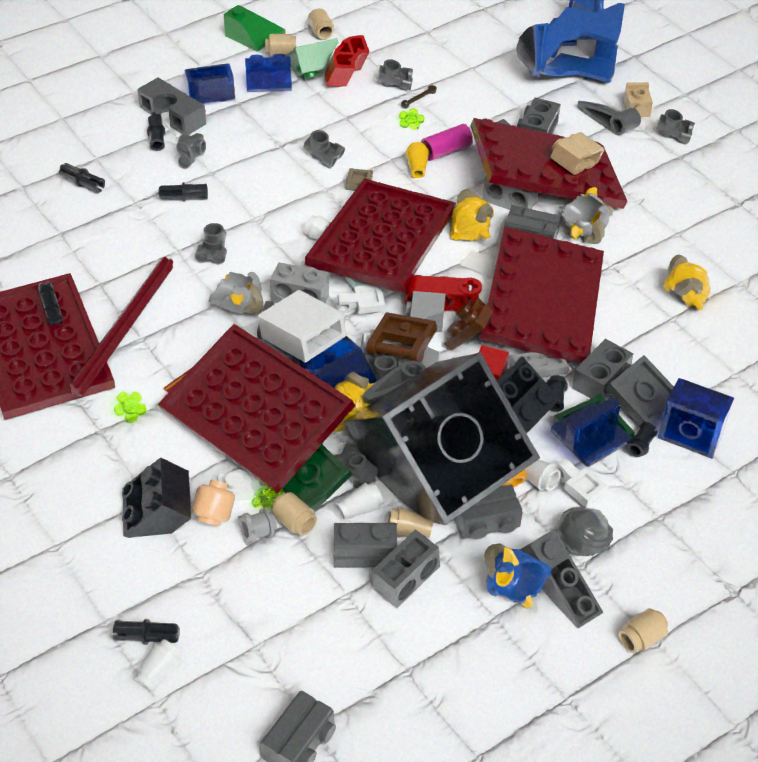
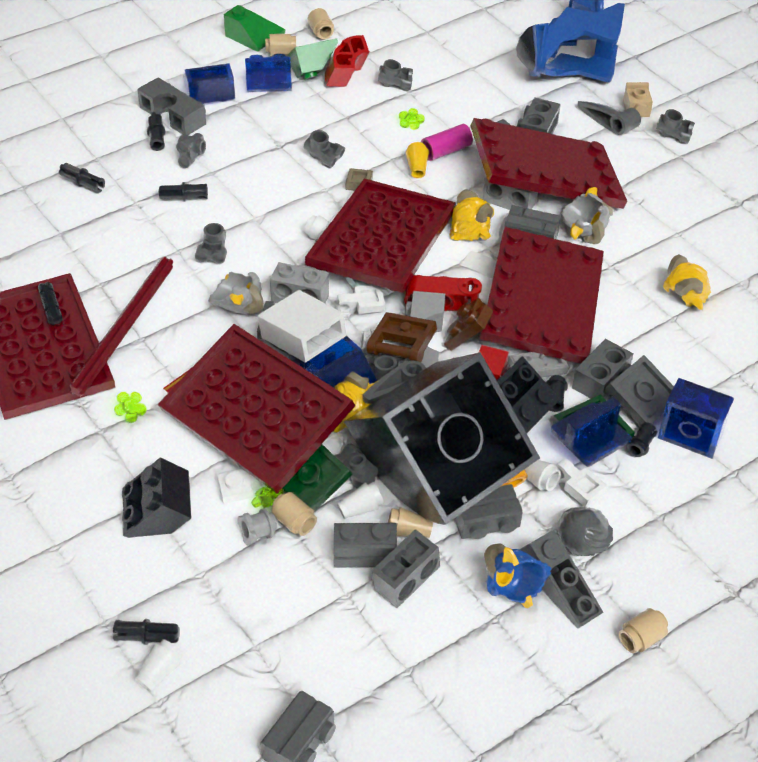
(213, 503): light nougat head -> none
(431, 90): dark brown hinge -> none
(577, 152): tan brick -> none

